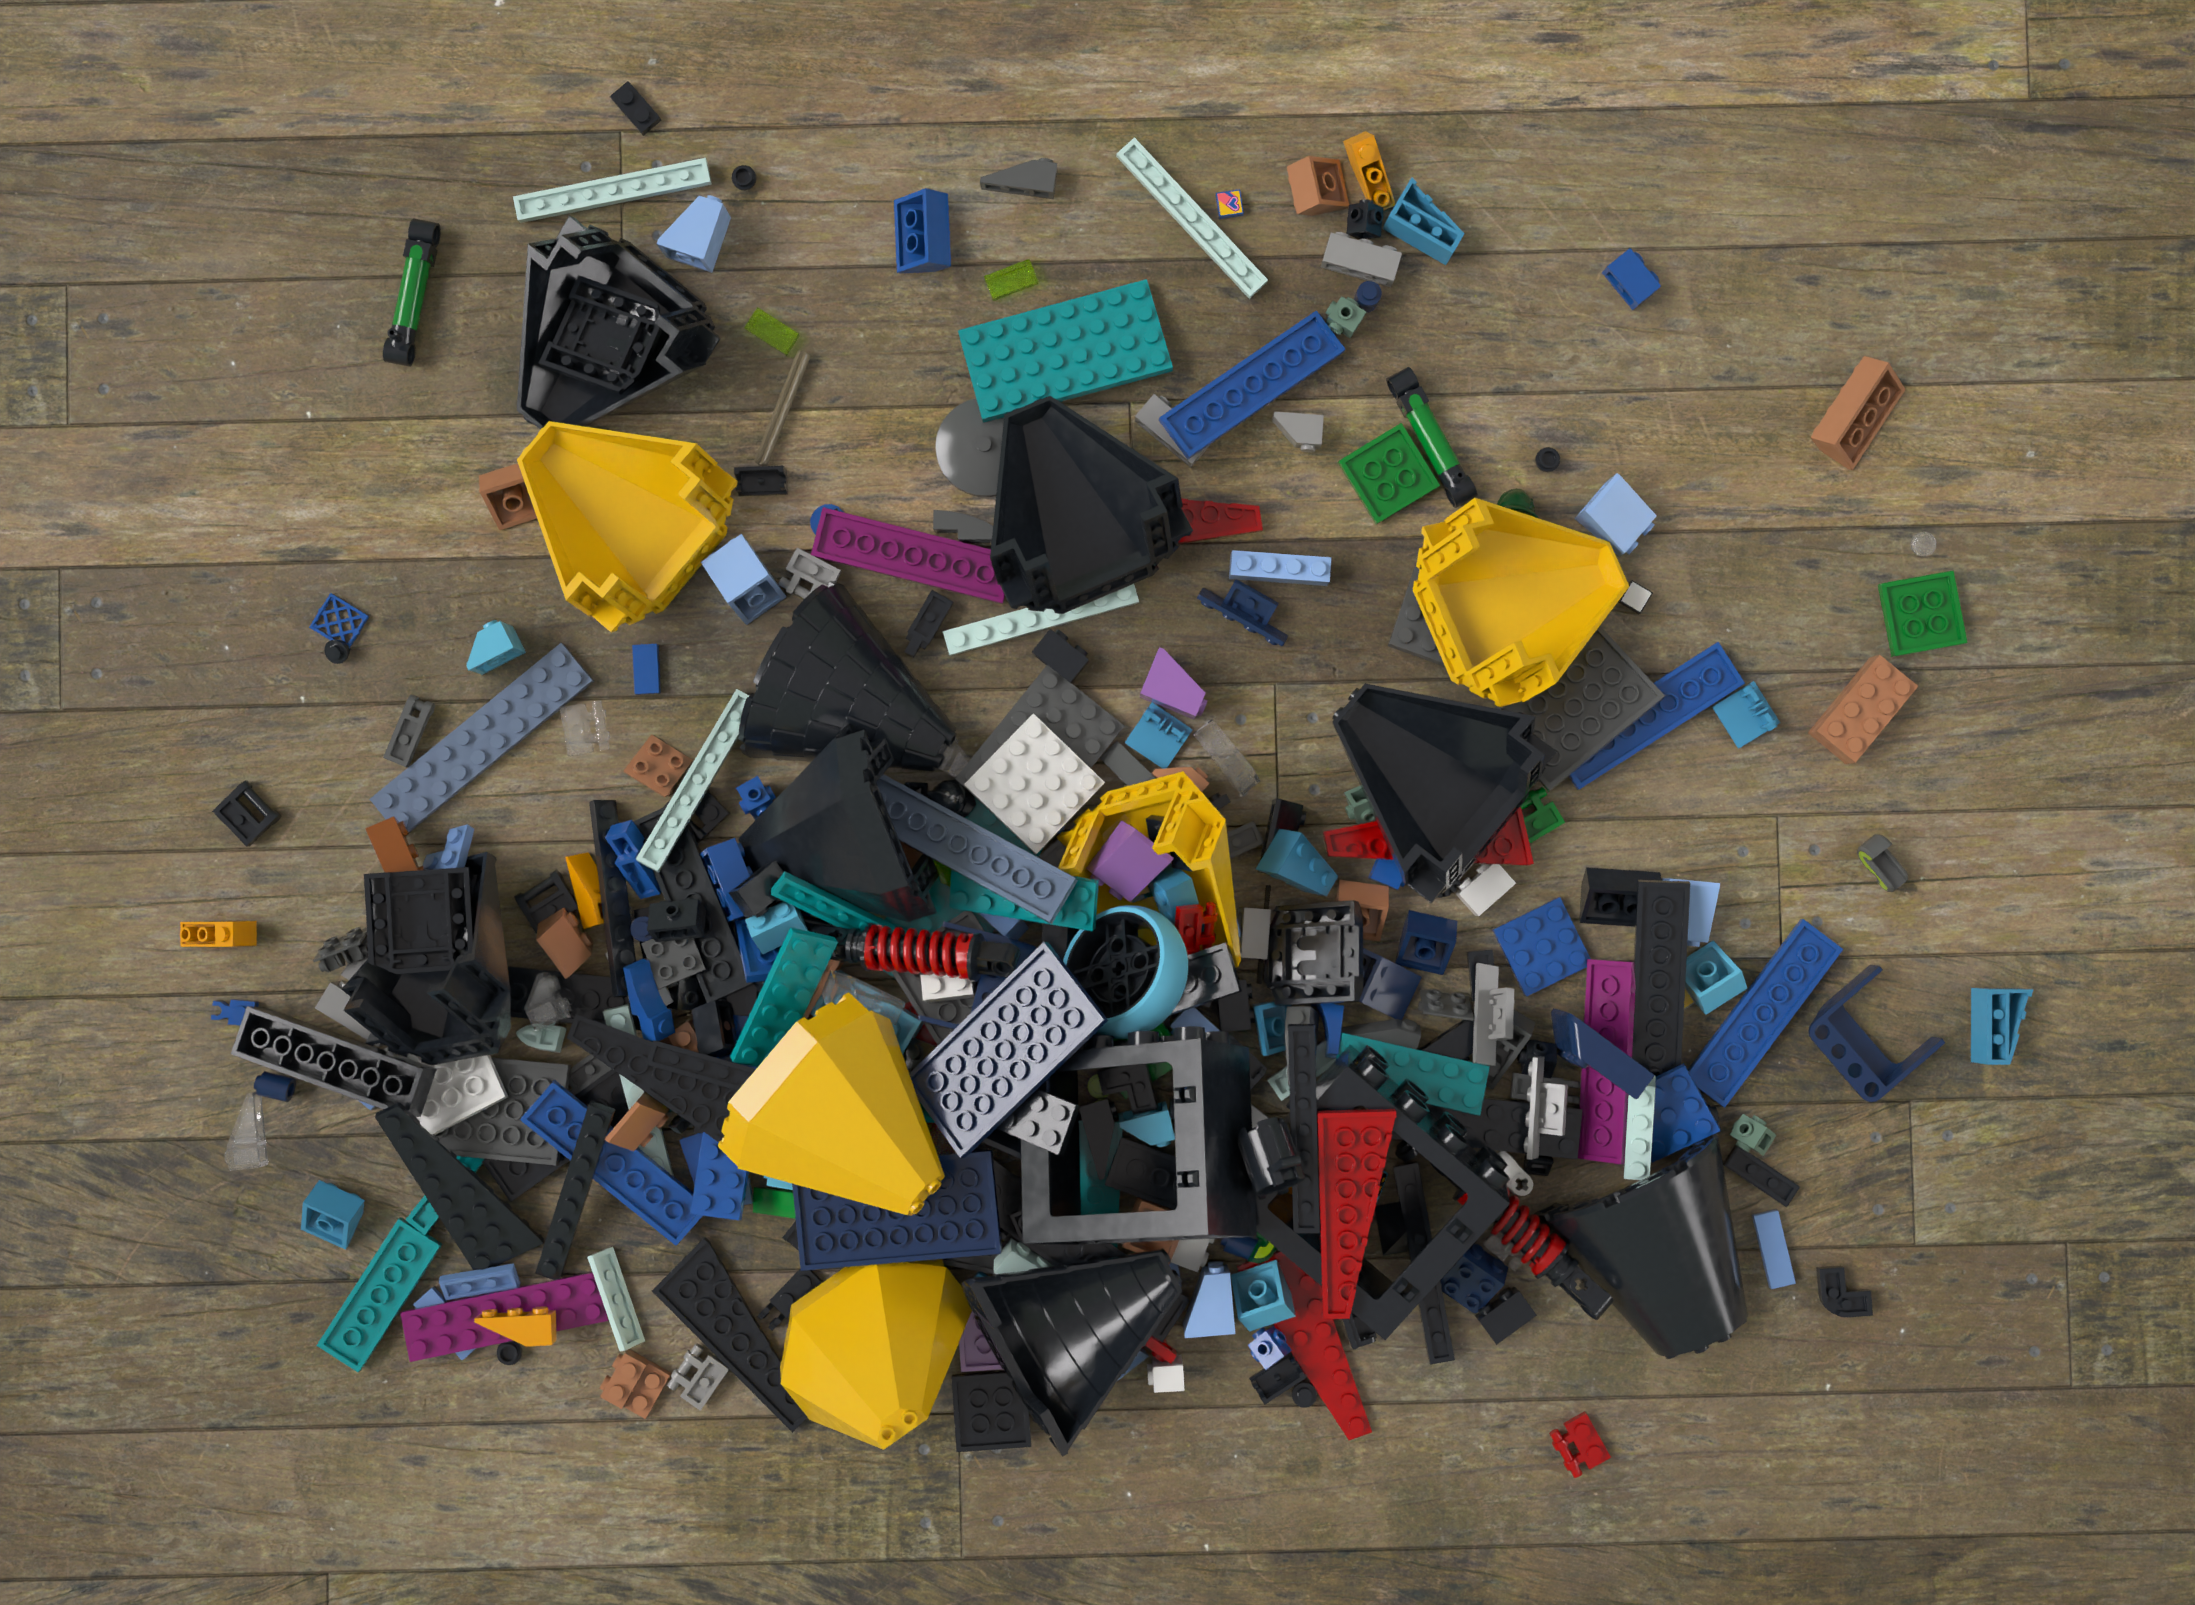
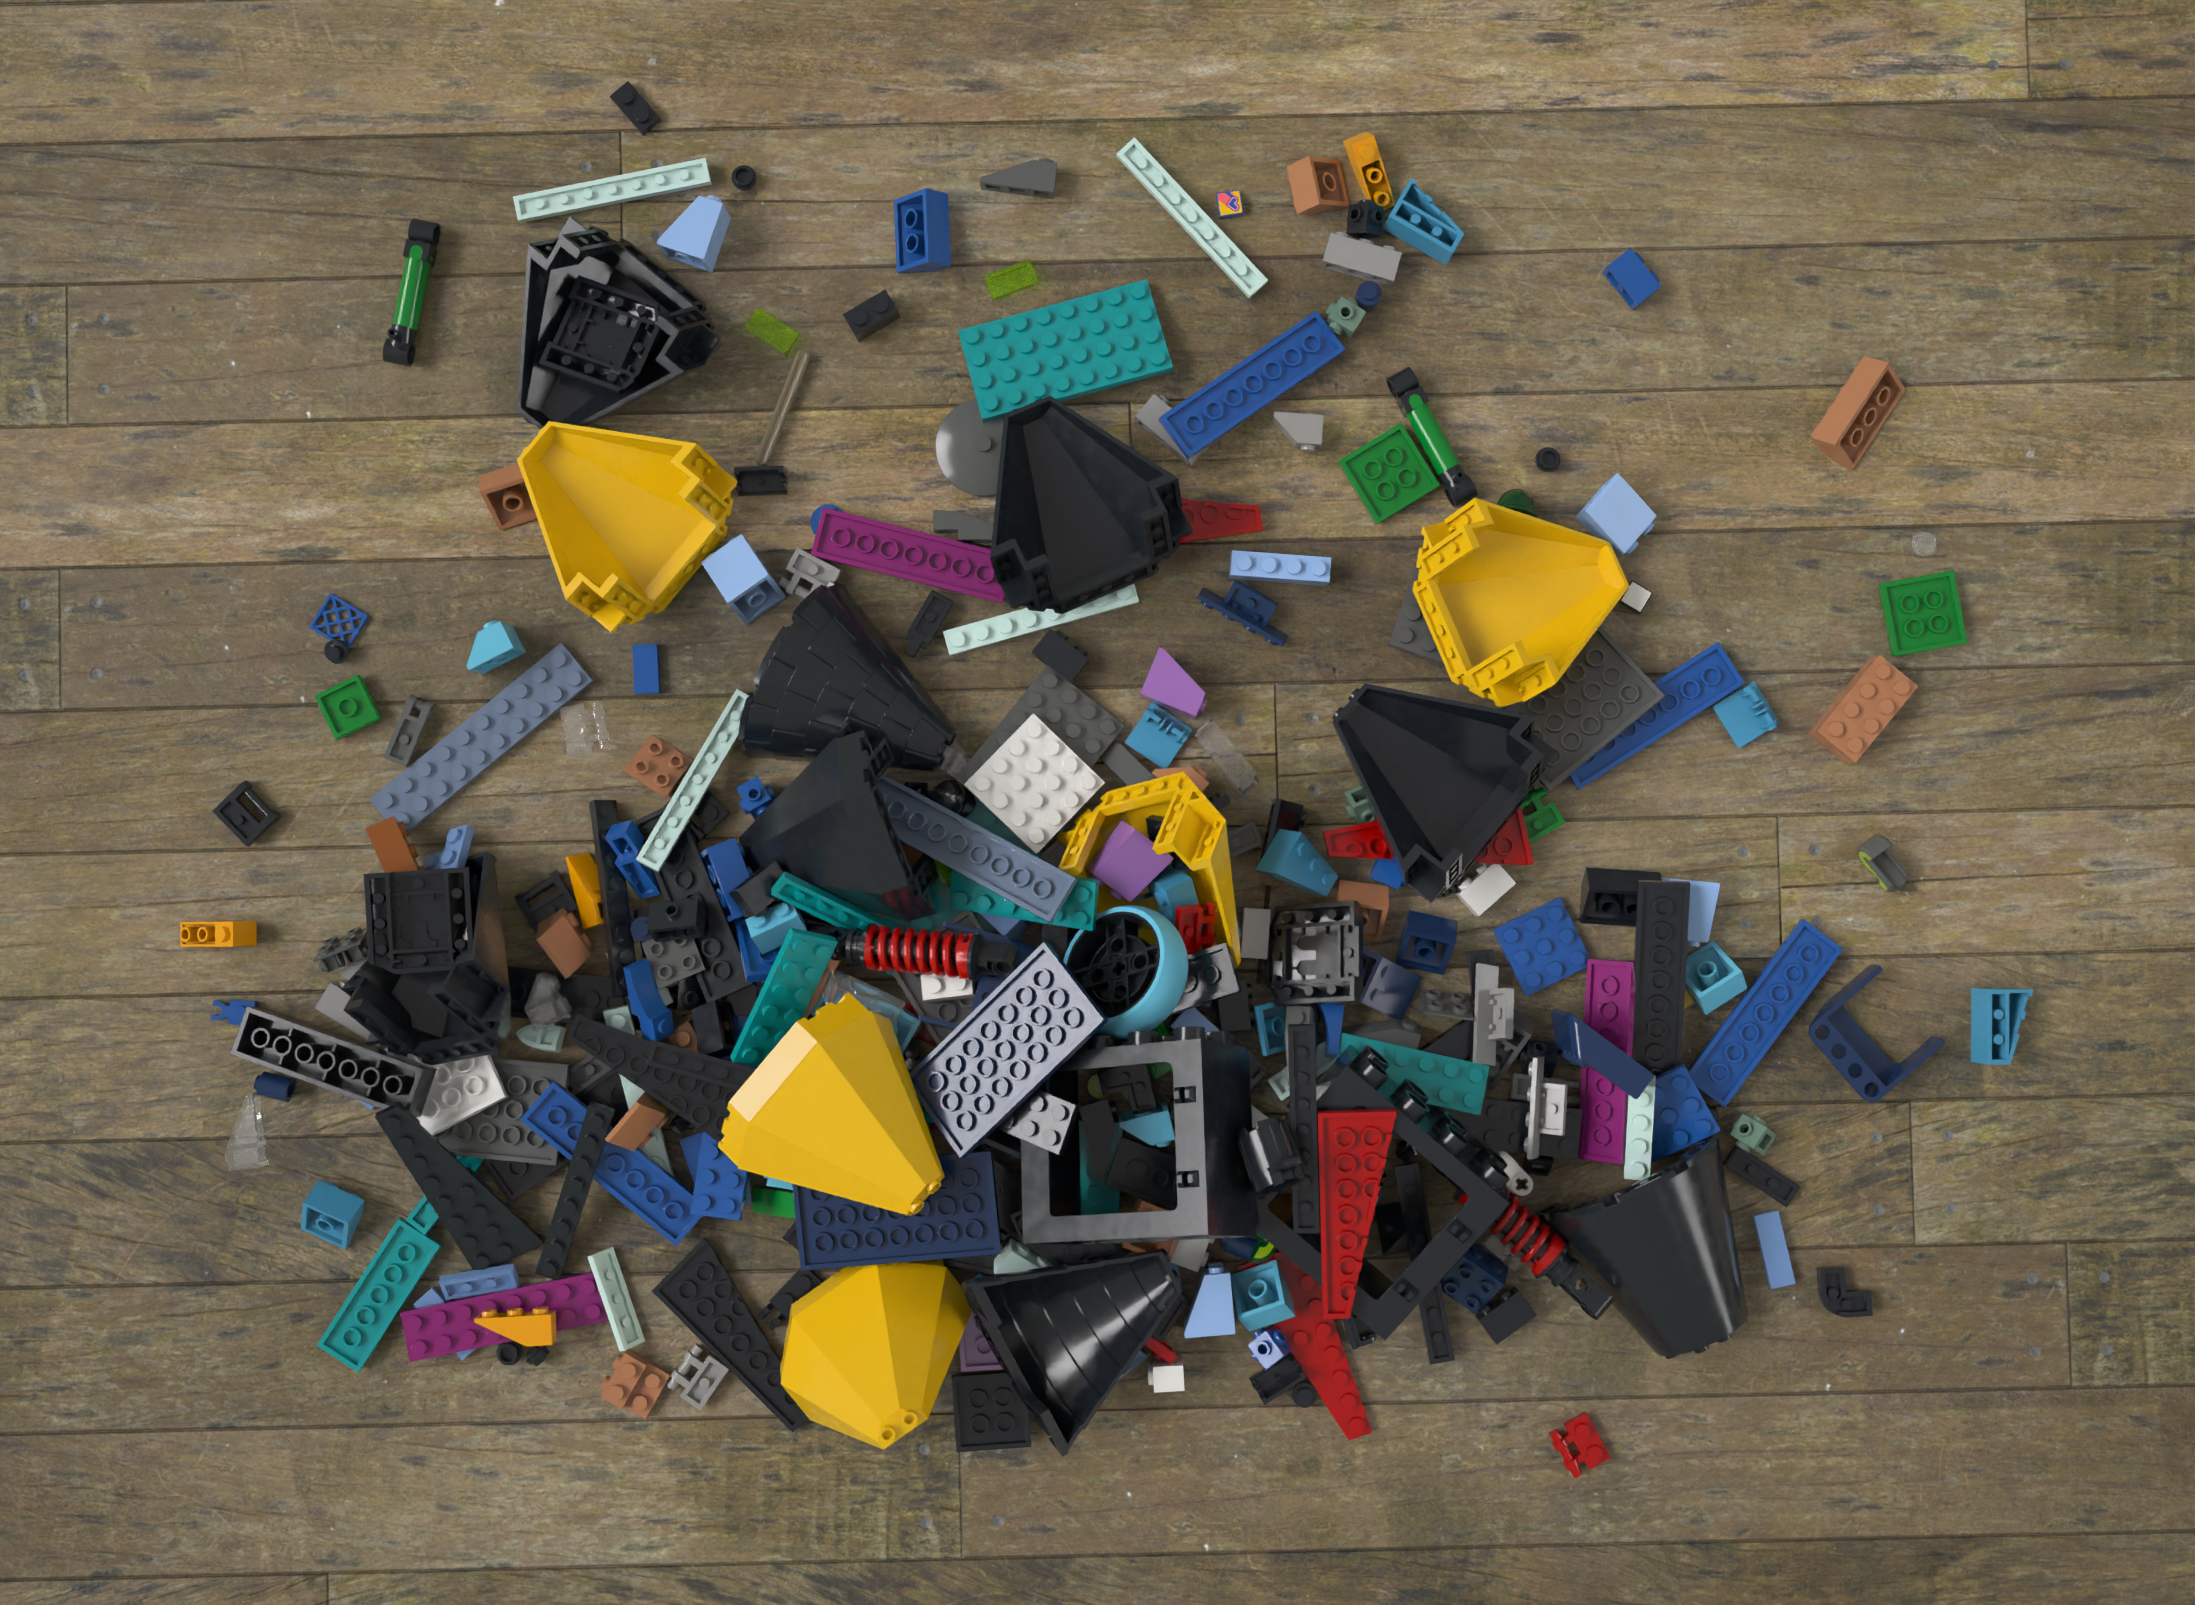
(348, 707): none -> green plate
(537, 1355): none -> black plate
(871, 315): none -> black brick

